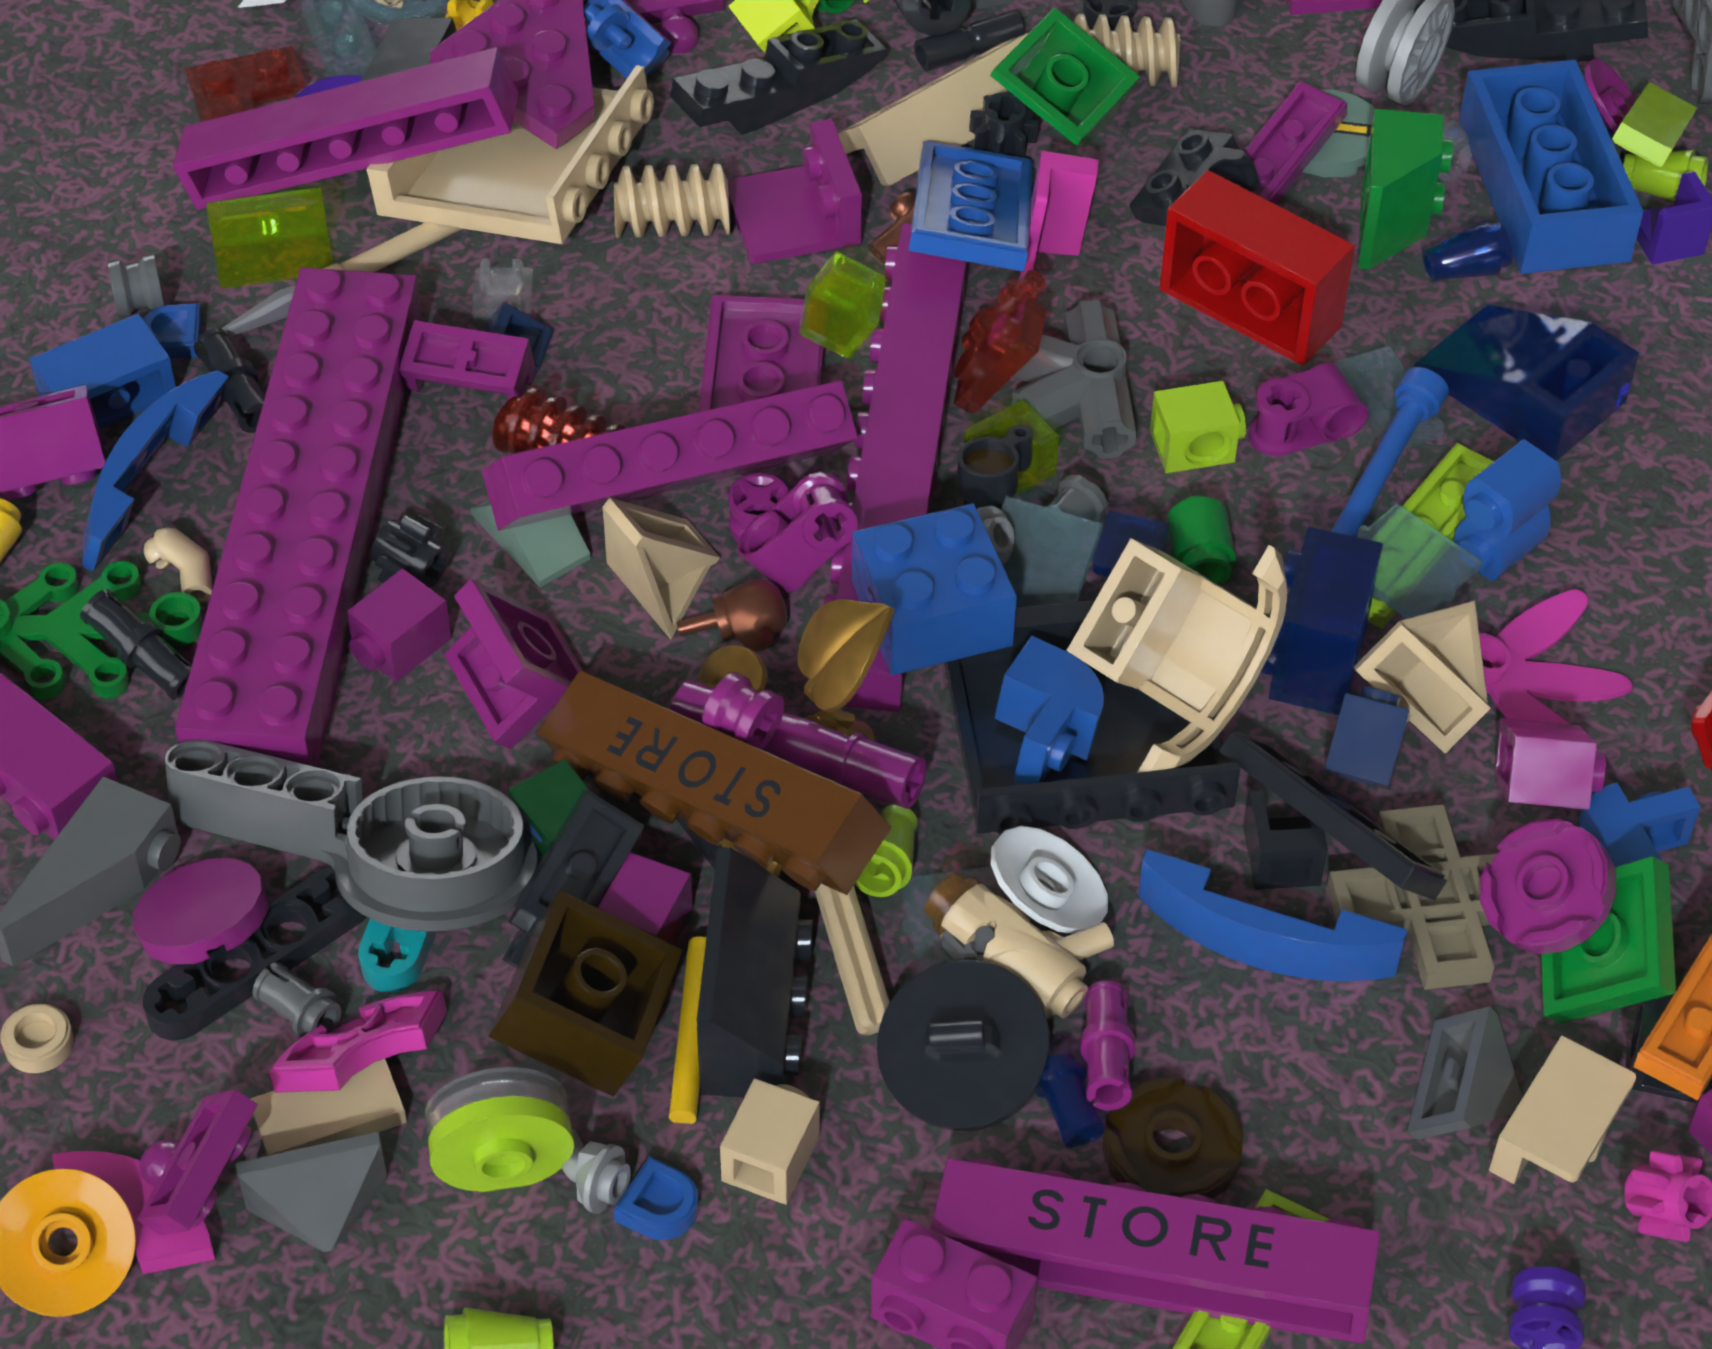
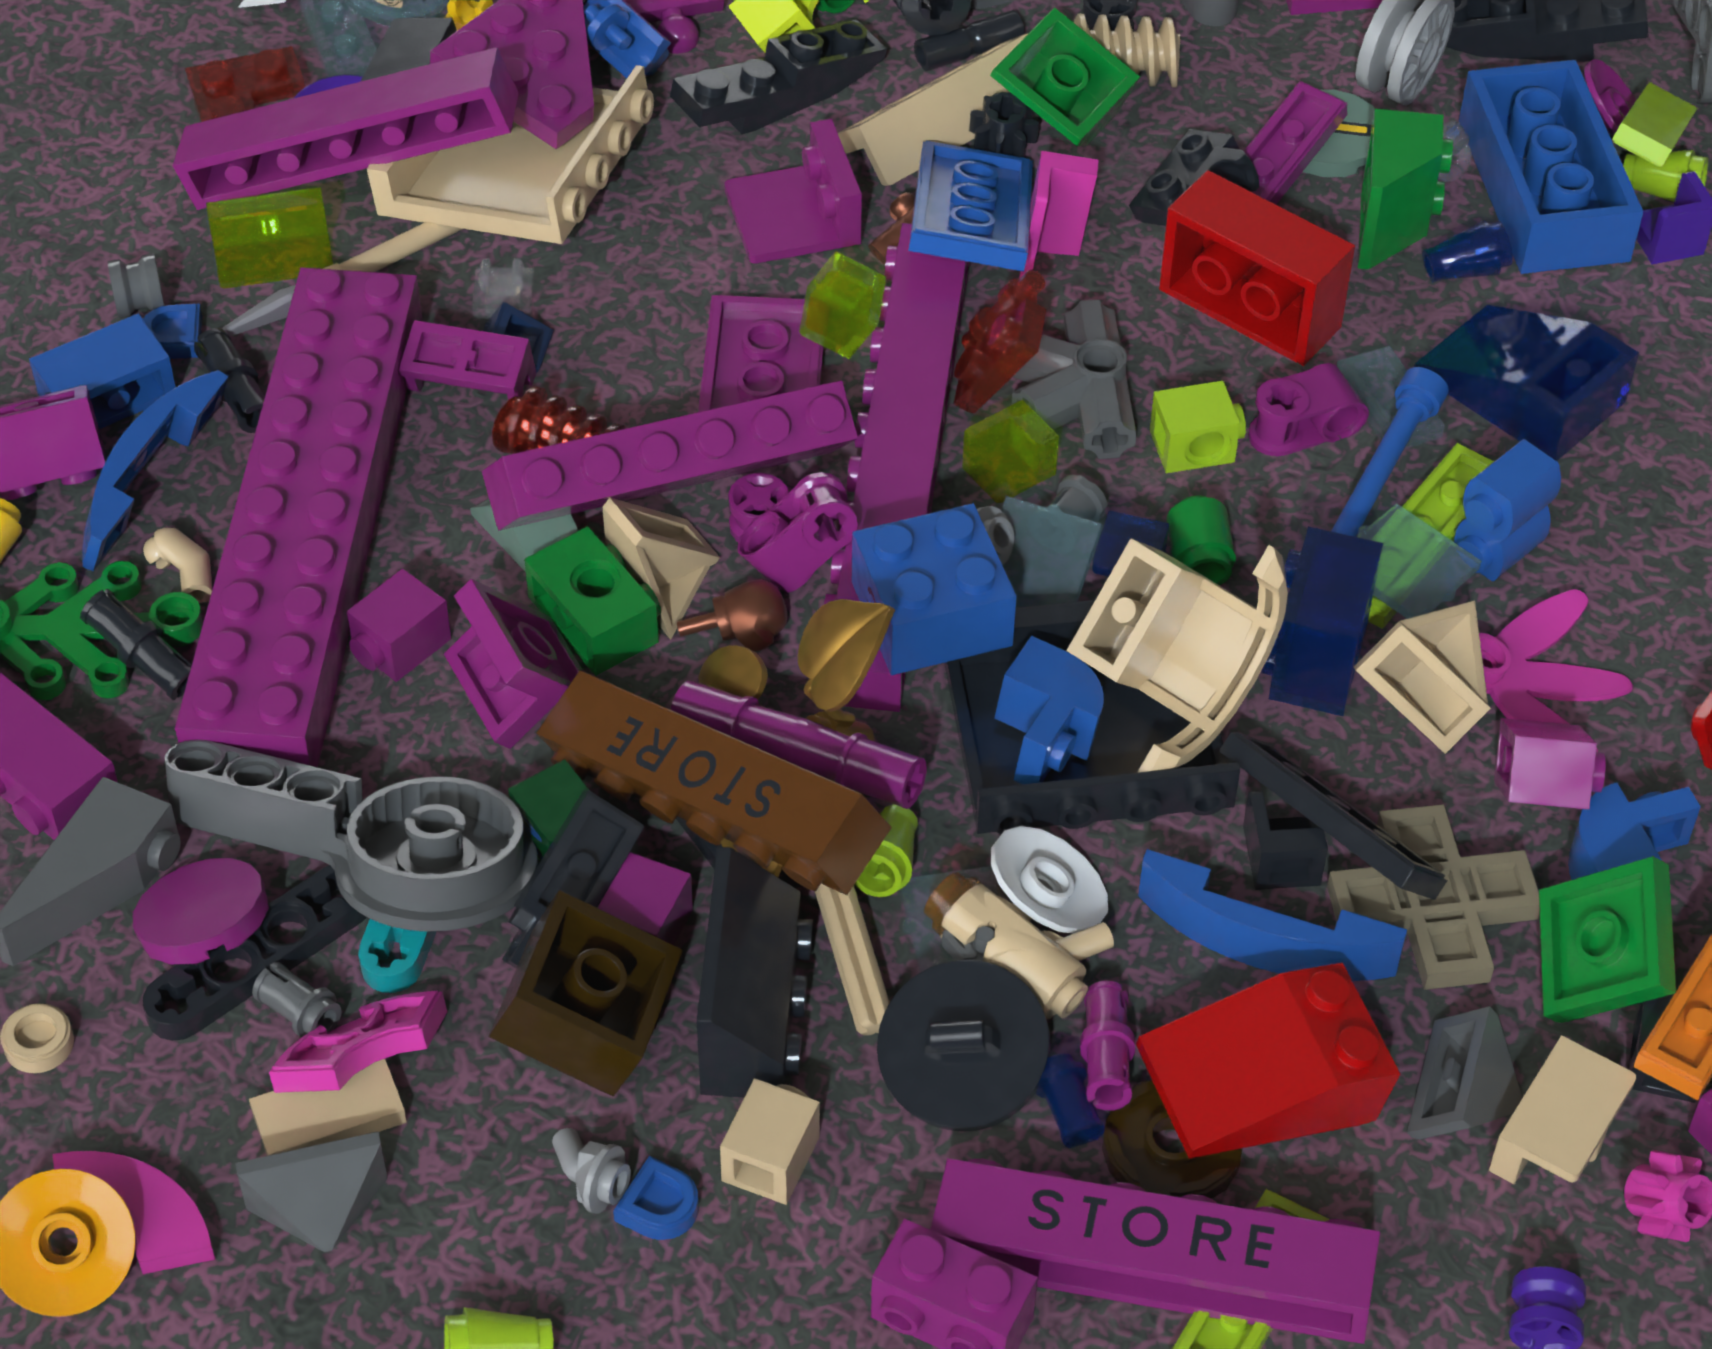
(190, 1167): magenta plate -> none
(411, 547): black gear -> none
(499, 1129): lime piece -> none
(593, 600): none -> green brick
(671, 201): tan piece -> none
(686, 1068): yellow bar -> none
(743, 711): magenta wheel -> none
(991, 467): black piece -> none
(1271, 1063): none -> red slope
(1368, 738): dark blue brick -> none
(1548, 886): magenta tile -> none

